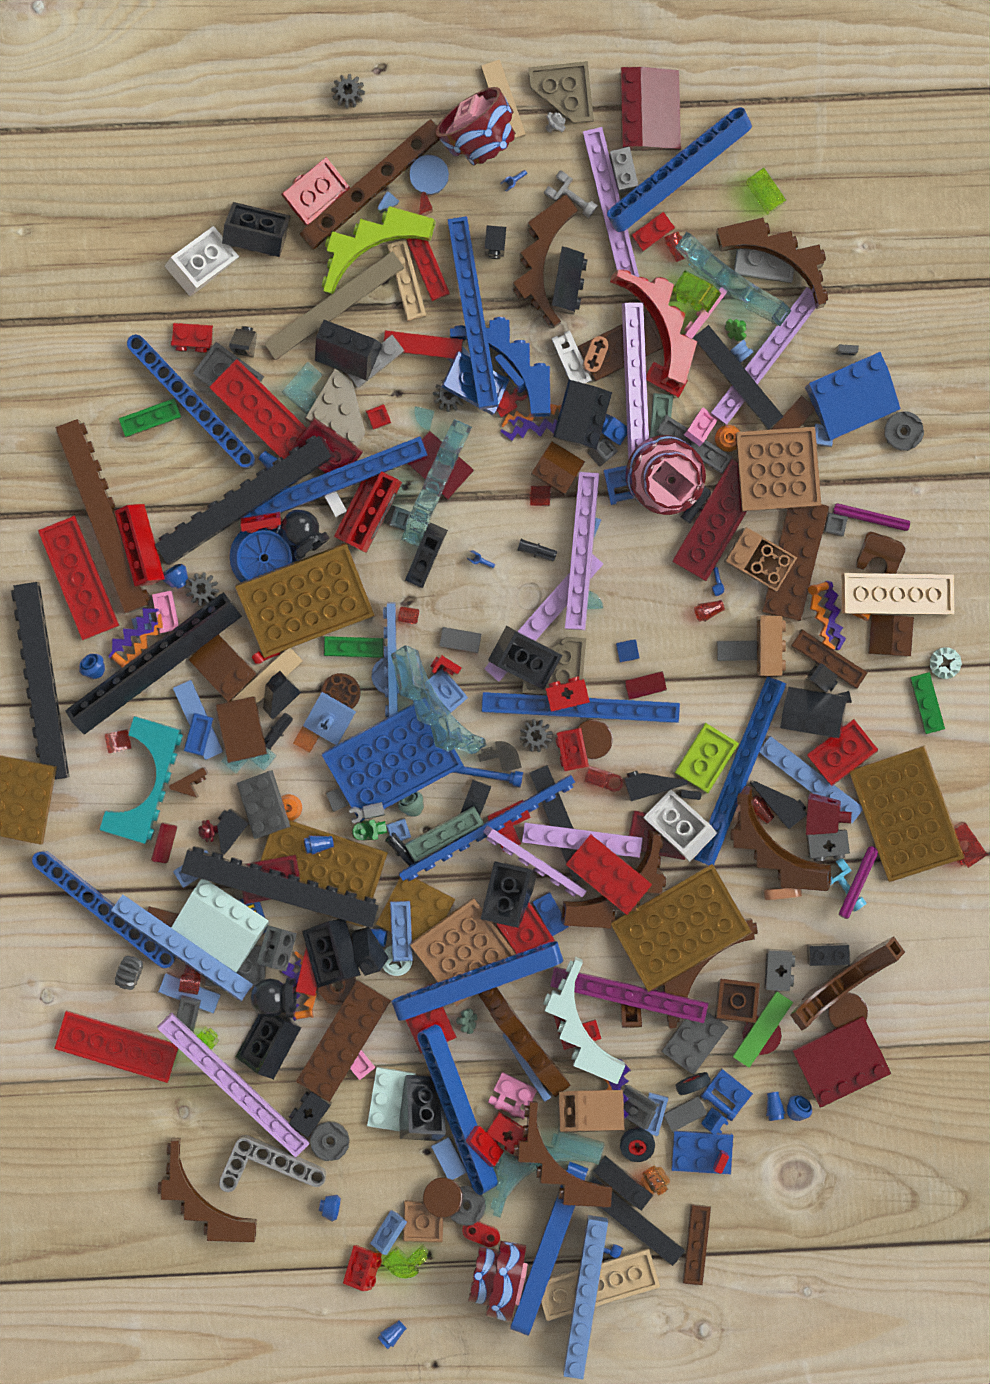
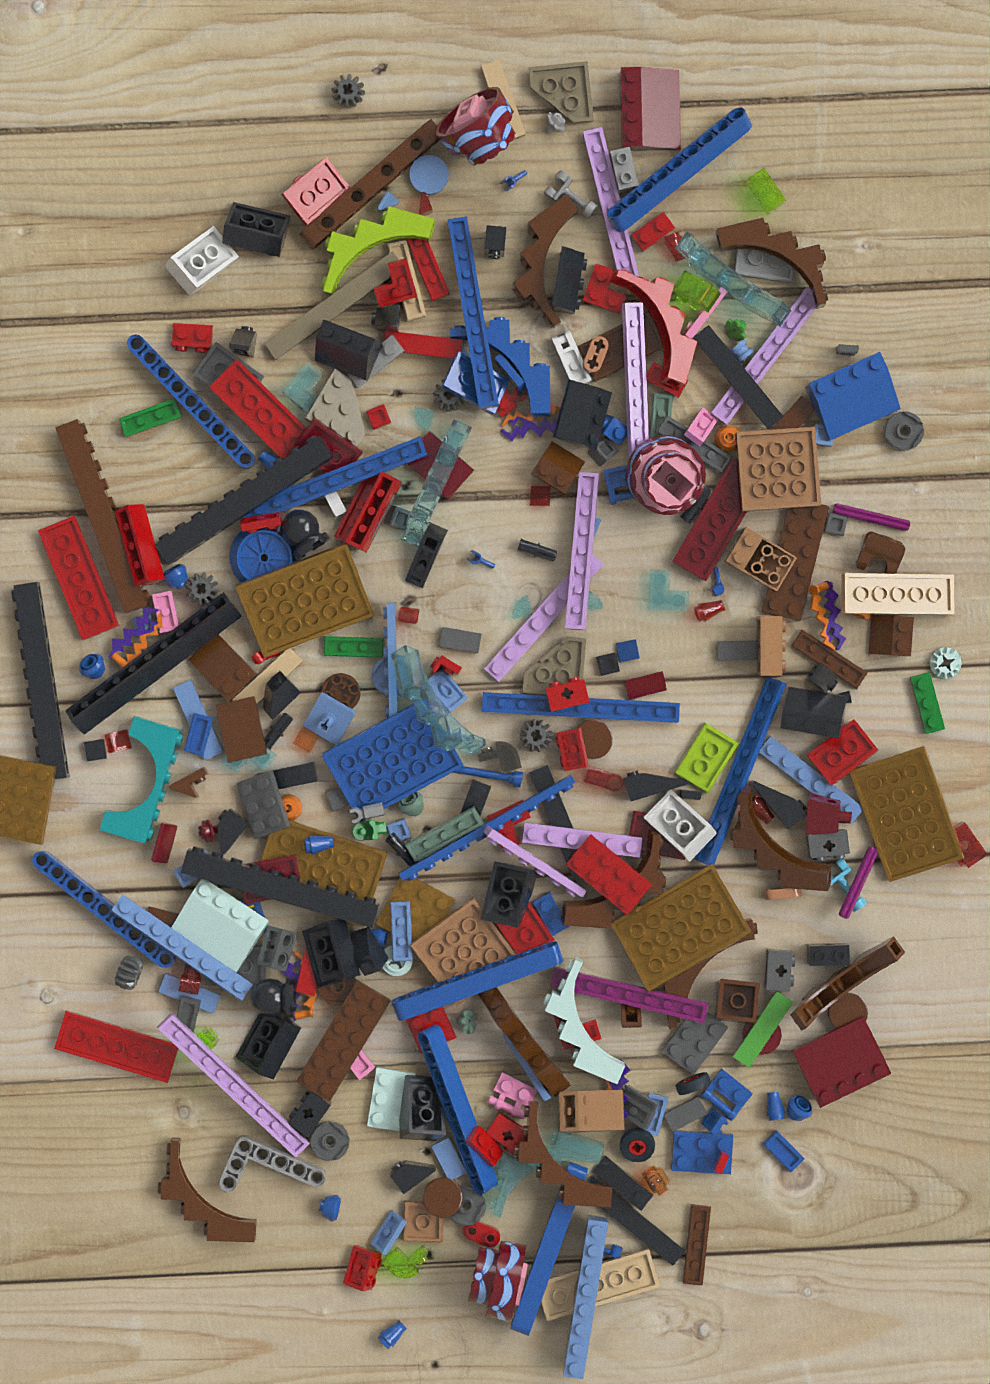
(95, 750): none -> black tile
(295, 775): none -> black slope
(387, 318): none -> black slope
(400, 288): none -> red plate
(410, 1173): none -> black slope
(522, 608): none -> clear light blue tile
(524, 657): black slope -> none
(598, 292): none -> red plate
(608, 664): none -> black tile
(661, 597): none -> clear light blue plate
(783, 1151): none -> blue tile

